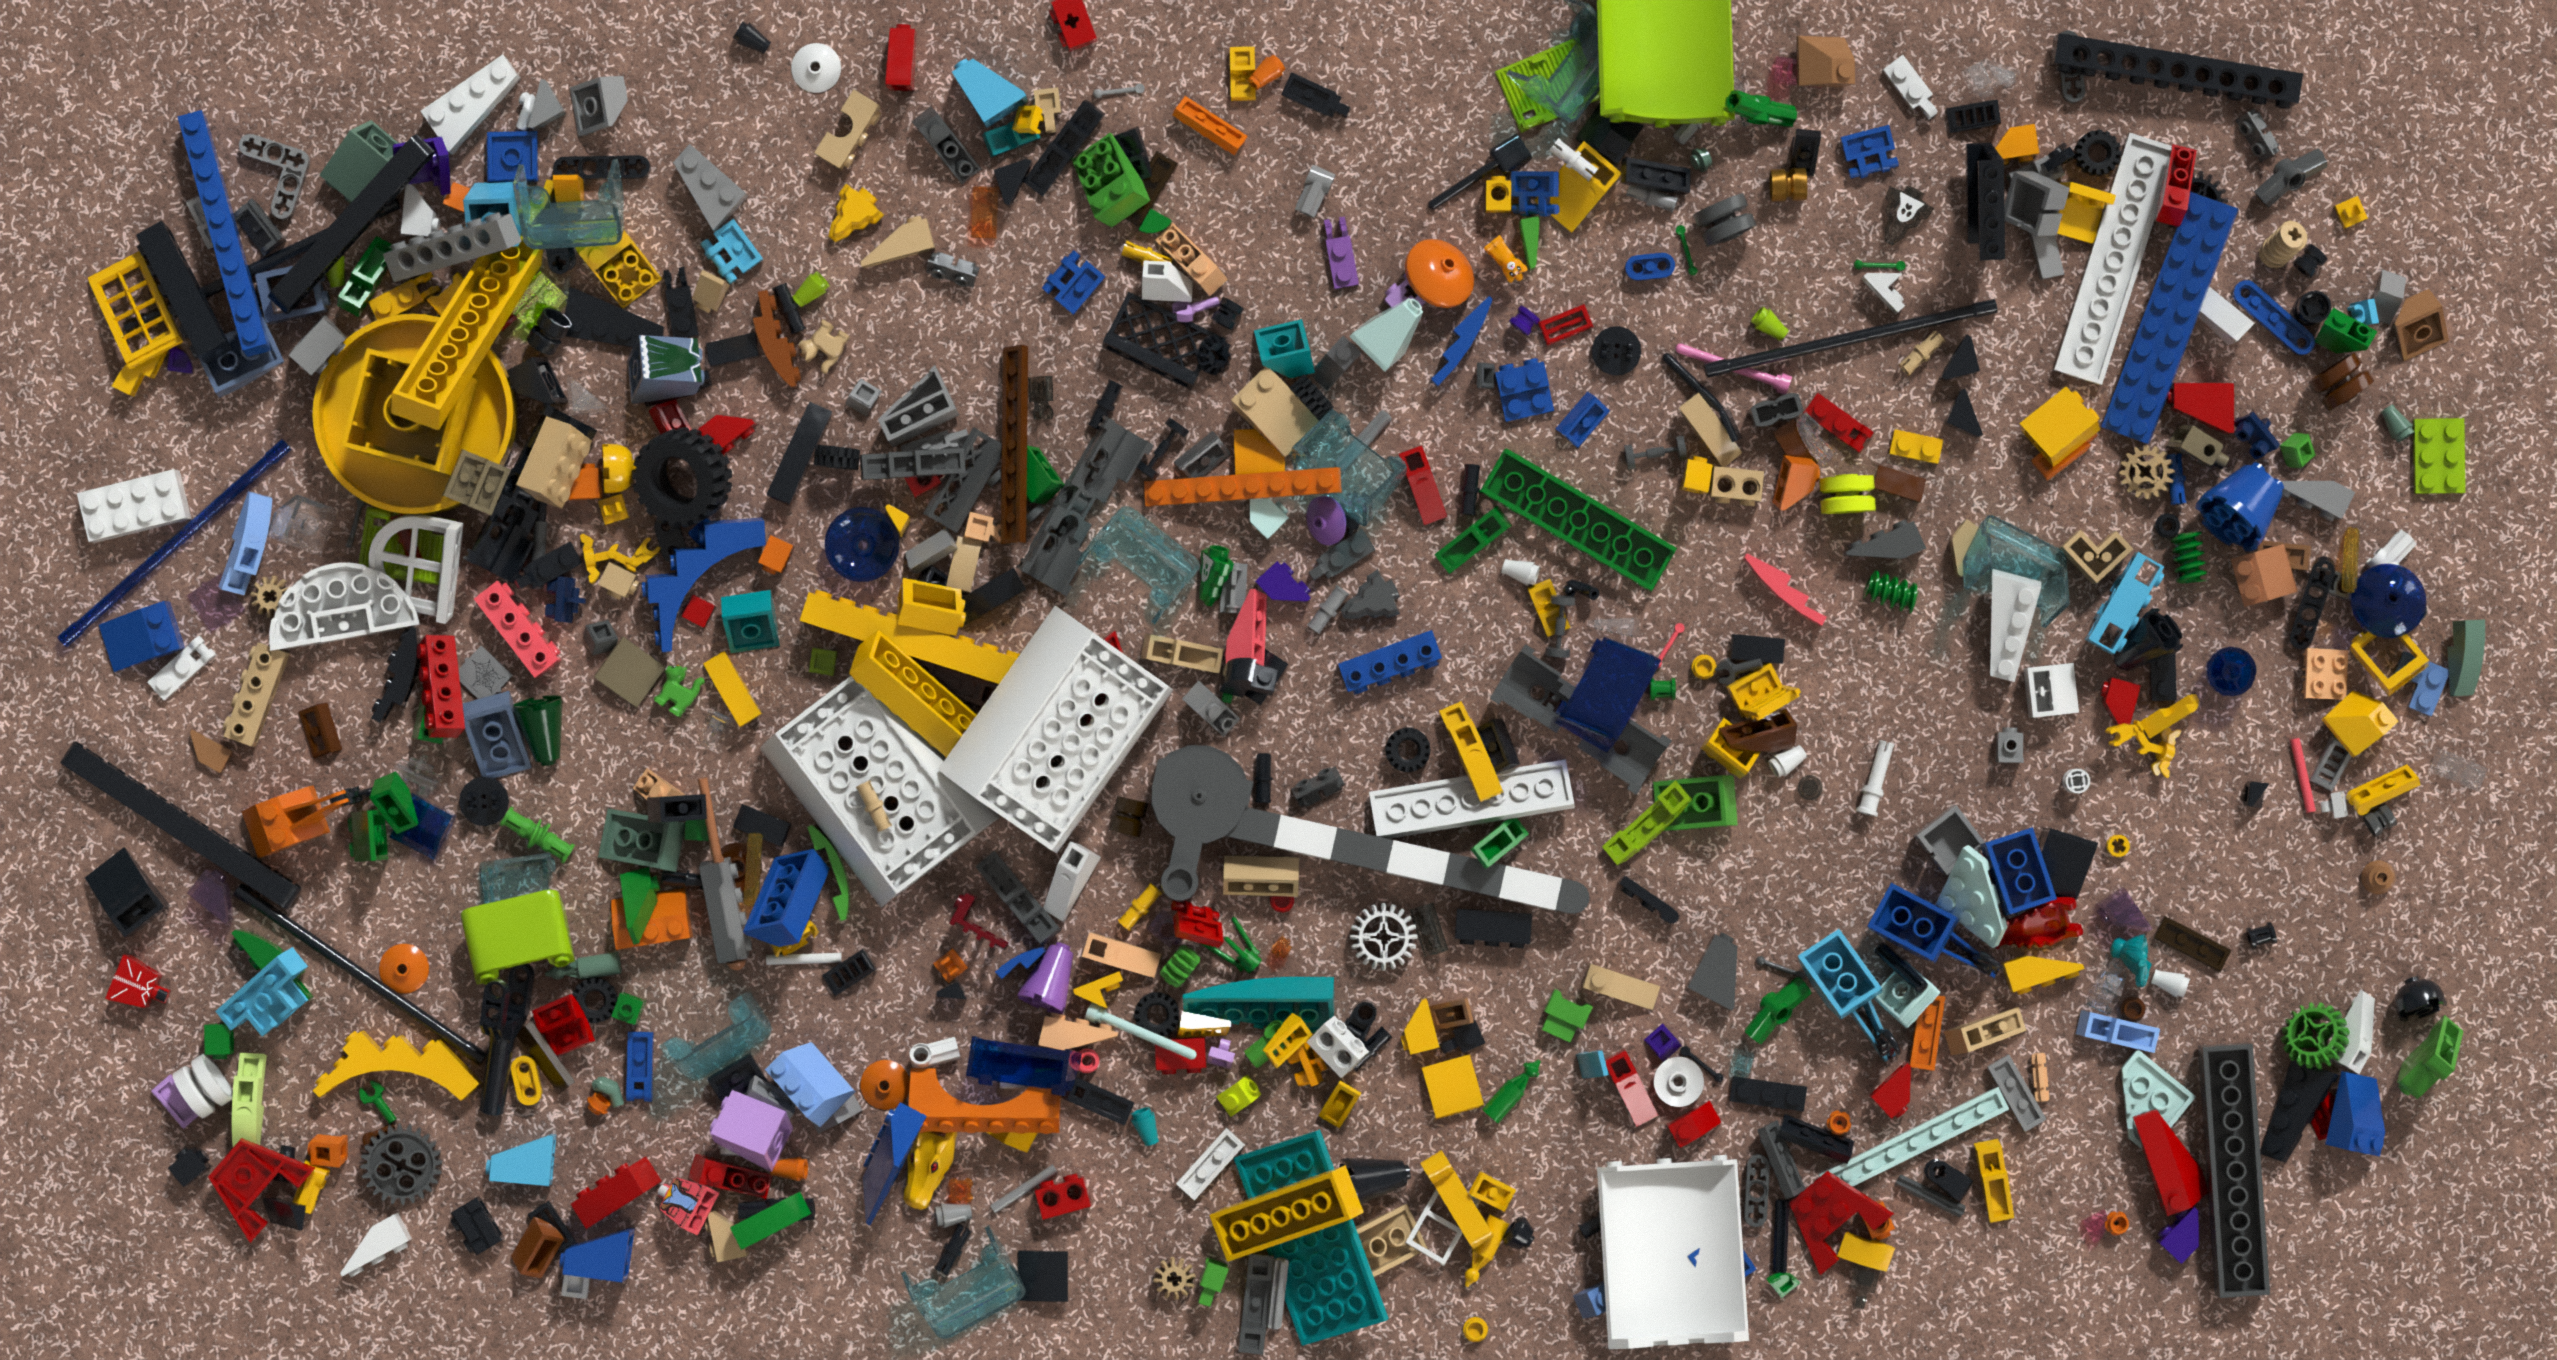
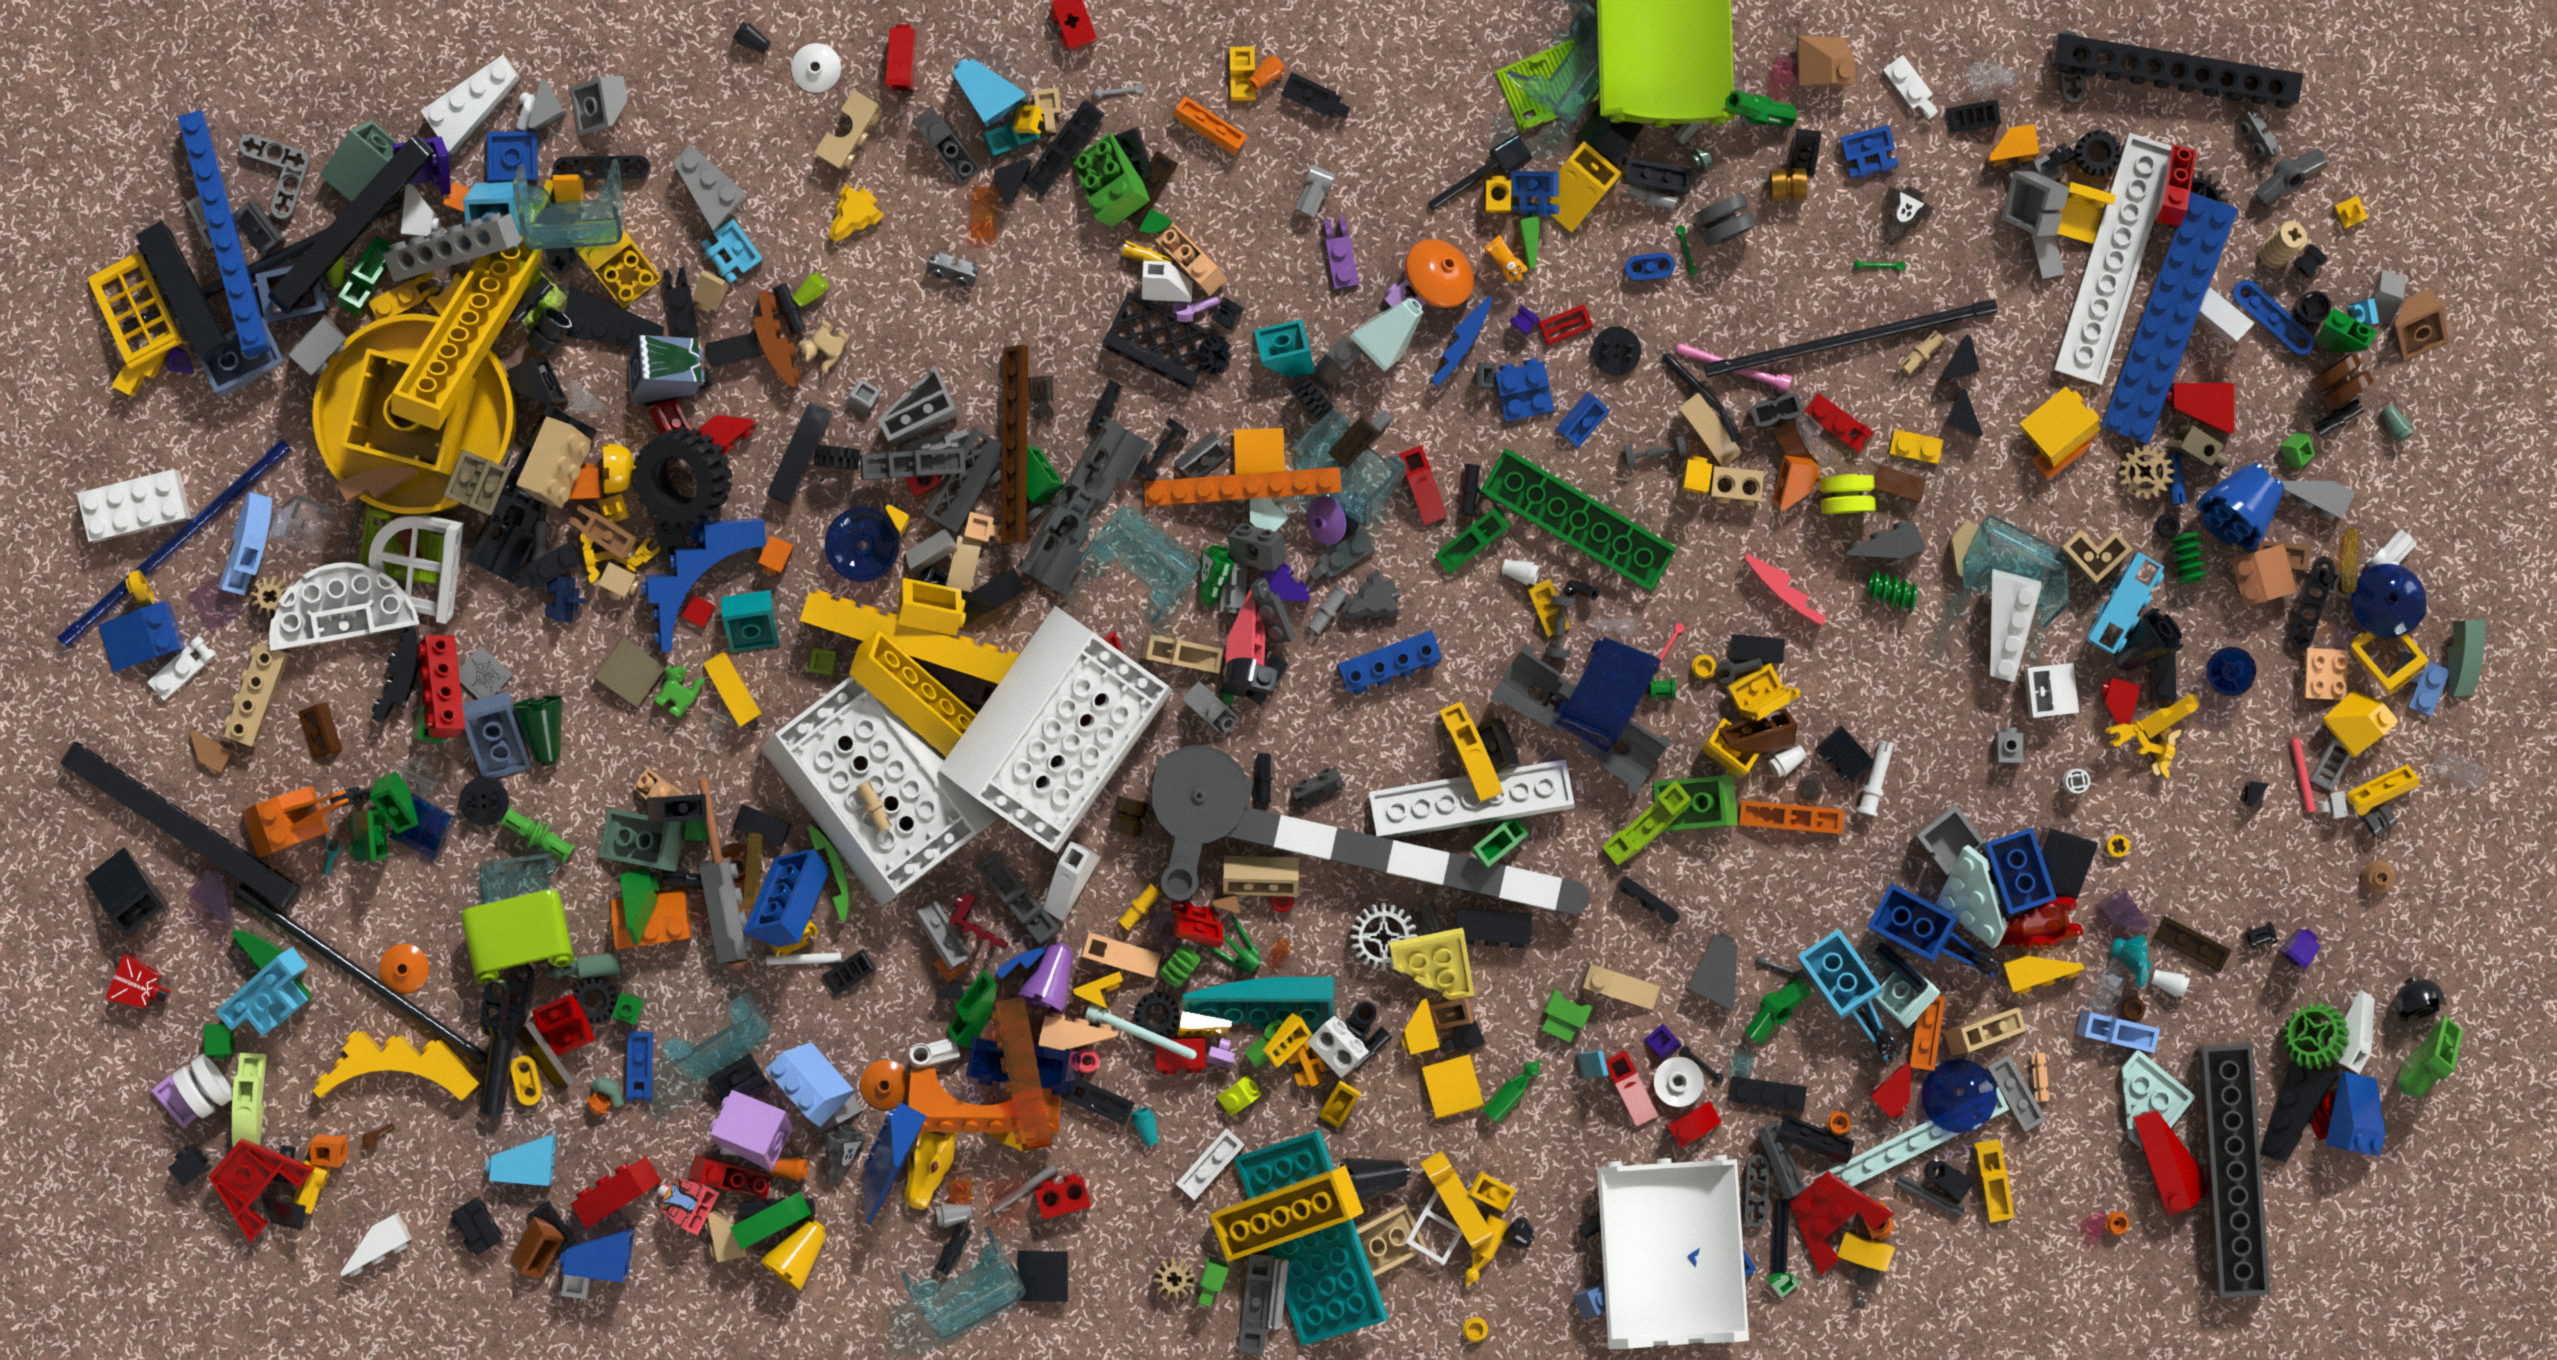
(141, 588): none -> yellow plate
(330, 857): none -> teal hand
(376, 481): none -> medium nougat slope
(377, 1100): green bar -> none
(390, 1183): dark grey gear -> none
(517, 629): coral brick -> none
(531, 299): none -> black pin
(600, 637): dark grey slope -> none
(604, 532): none -> medium nougat hinge
(770, 1095): light grey plate -> none
(796, 1254): none -> yellow cone
(841, 1150): none -> dark grey rock
(906, 241): tan slope -> none
(943, 935): none -> light grey hinge
(973, 1010): none -> green slope
(1023, 1074): none -> clear orange brick
(1079, 287): blue plate -> none
(1228, 903): none -> medium nougat slope
(1257, 547): none -> dark grey brick
(1272, 612): none -> dark grey hinge
(1274, 411): tan slope -> none
(1354, 441): none -> dark brown plate
(1408, 734): black tyre -> none
(1436, 962): none -> light yellow plate
(1573, 159): white pin -> none
(1768, 323): lime cone -> none
(1792, 817): none -> orange slope
(1845, 754): none -> black brick
(1879, 285): white slope -> none
(1960, 1112): none -> clear blue dish
(1985, 200): black panel -> none
(2182, 1236): dark purple slope -> none
(2256, 432): dark blue hips -> none
(2300, 948): none -> dark purple slope
(2338, 418): none -> black pin
(2439, 455): lime plate -> none

